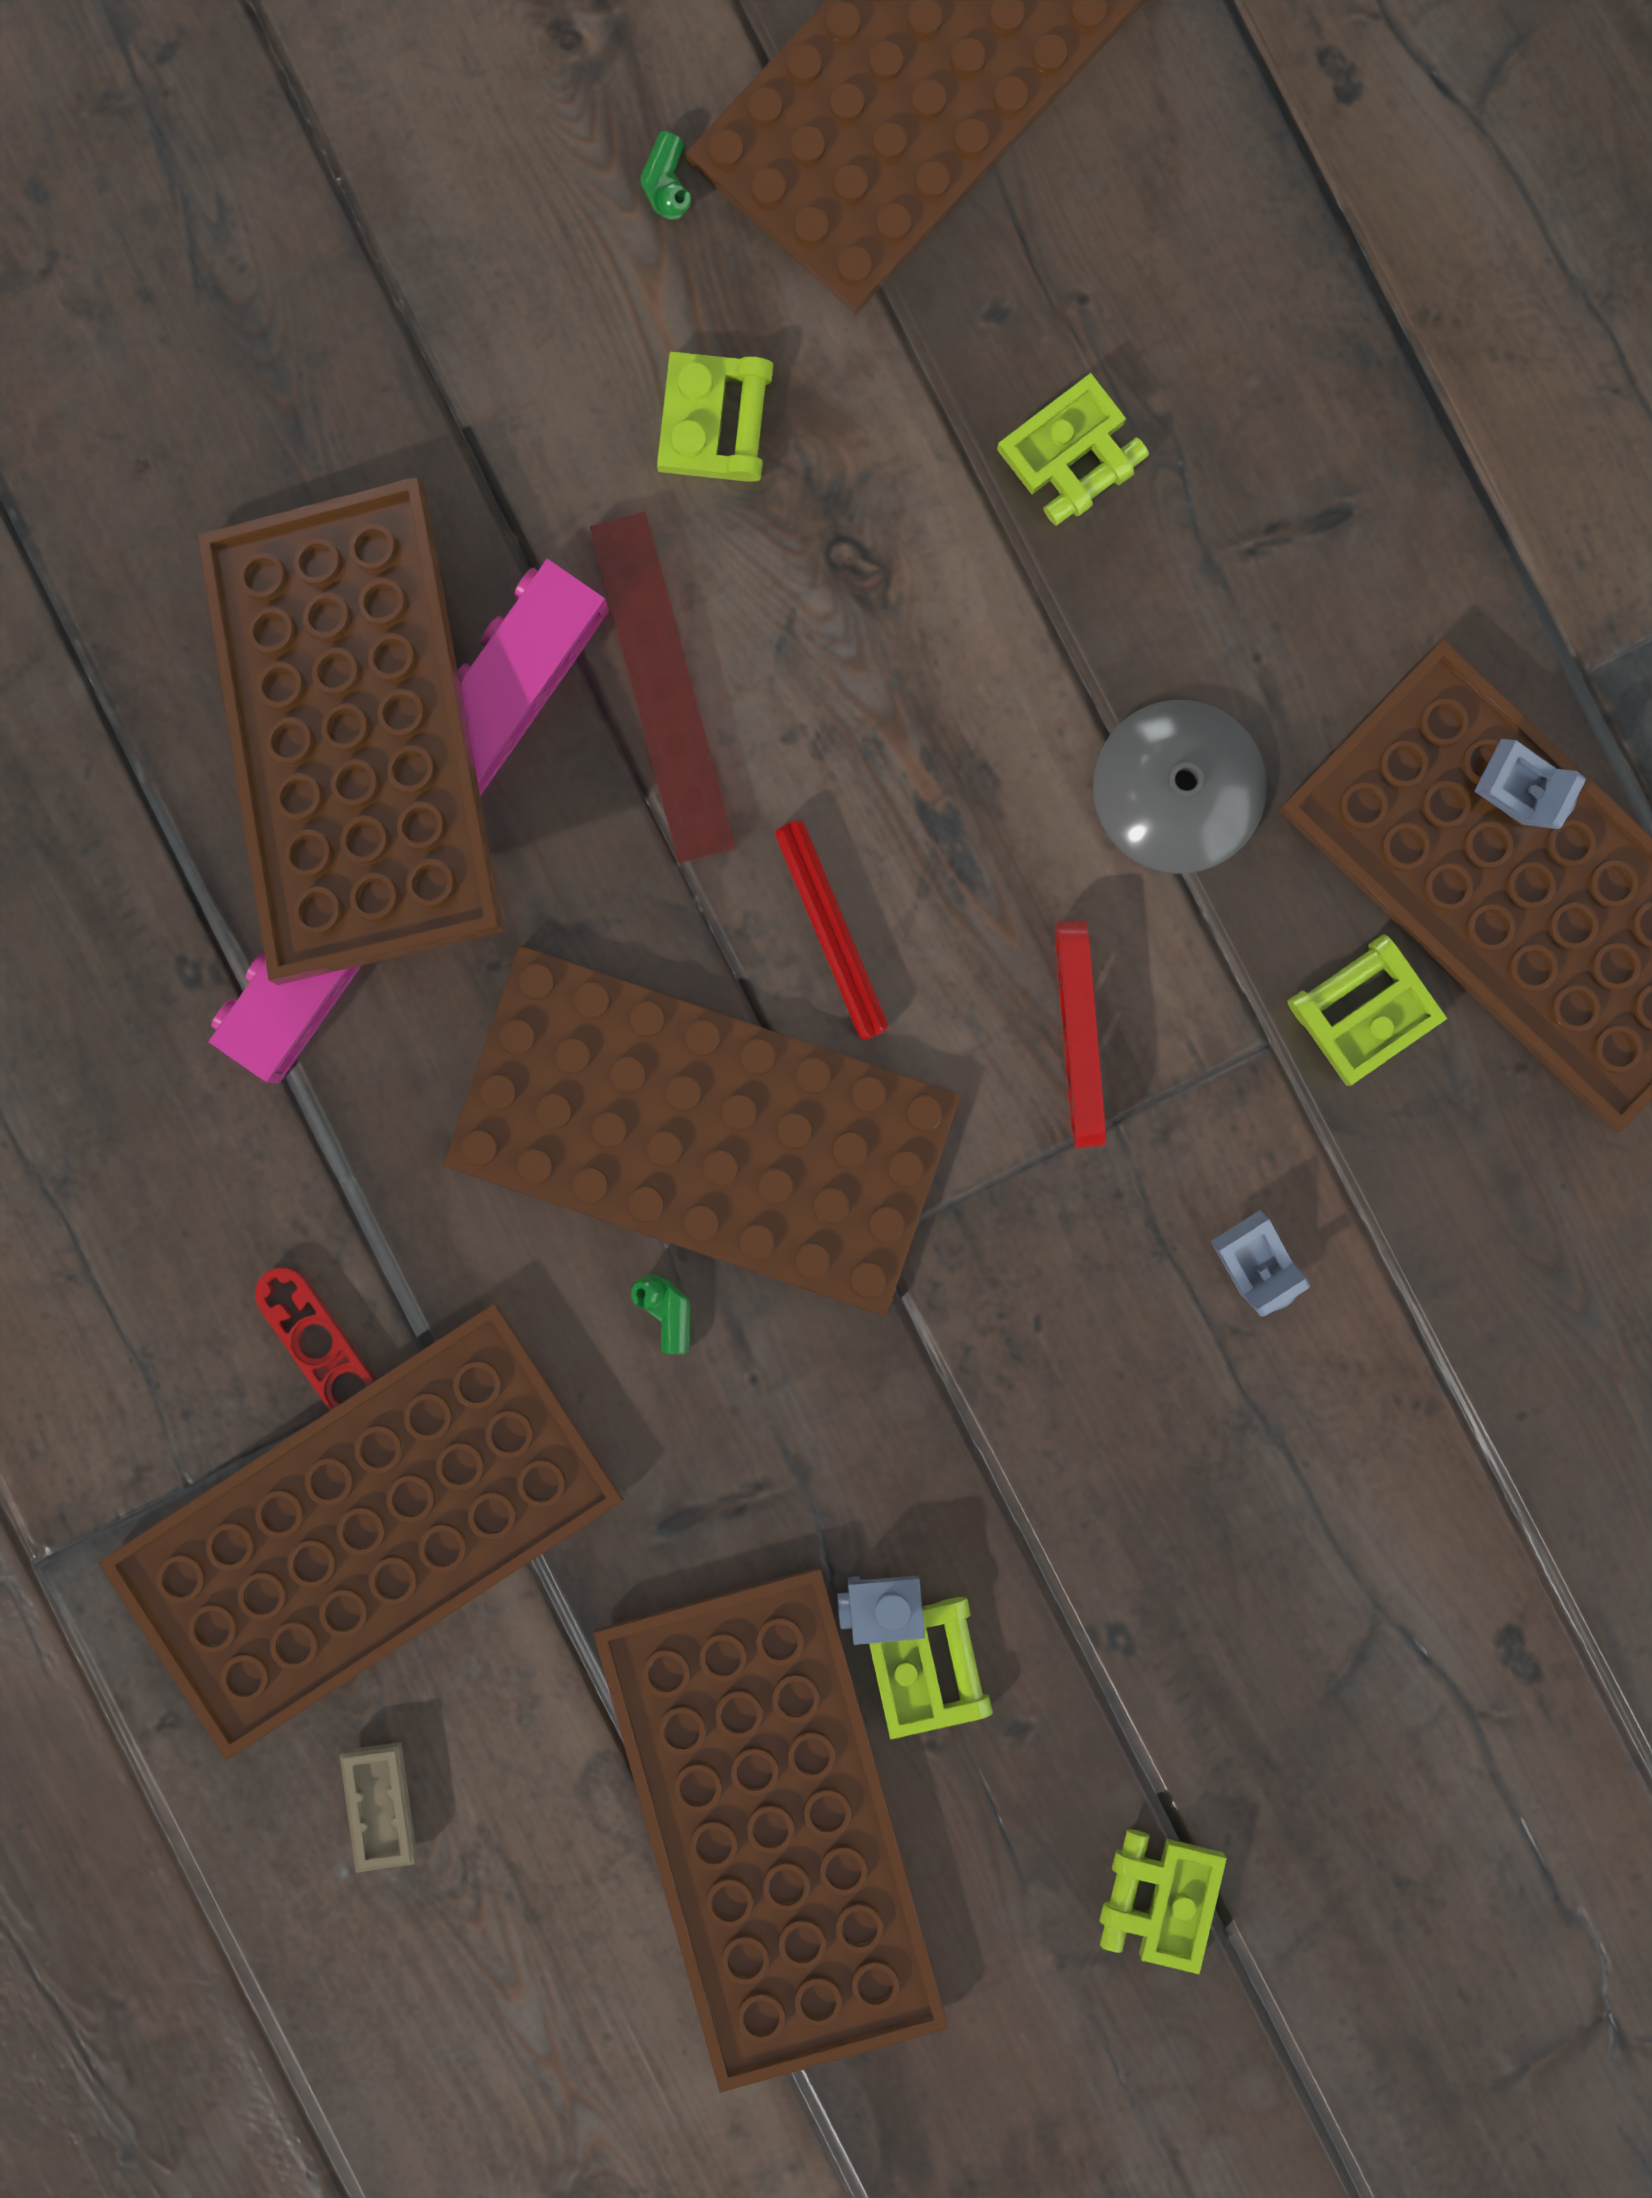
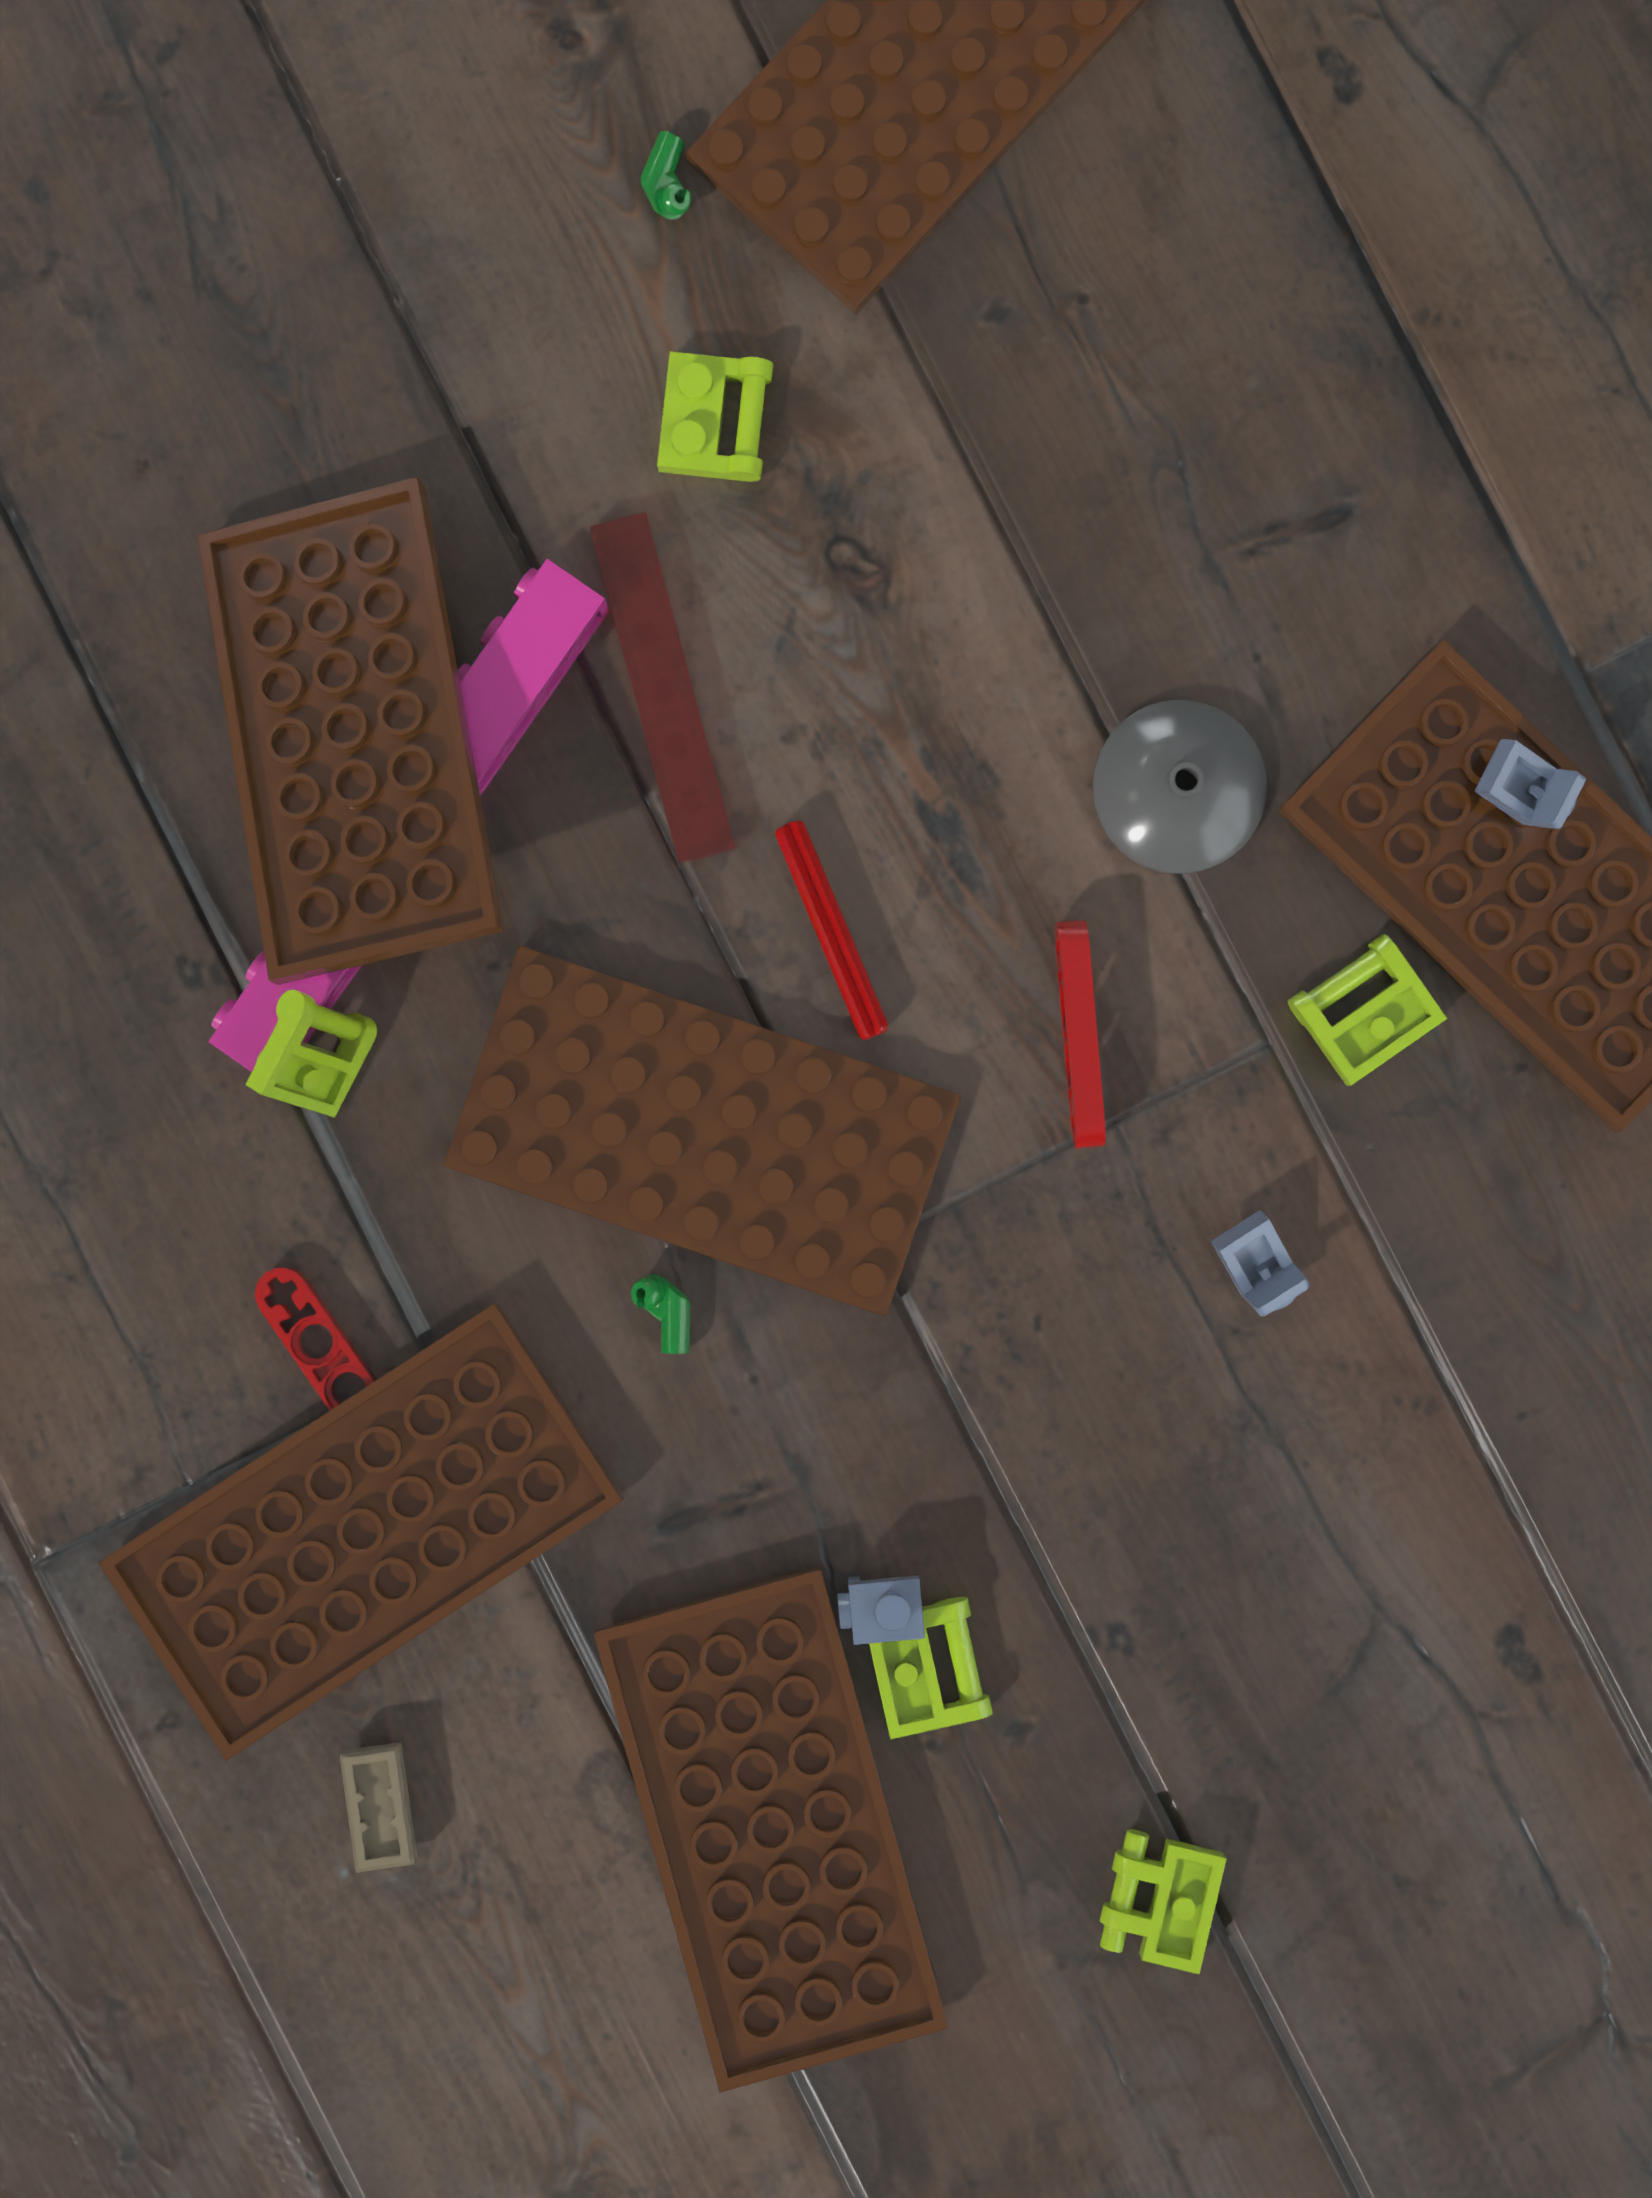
(304, 1072): none -> lime plate
(1062, 435): lime plate -> none

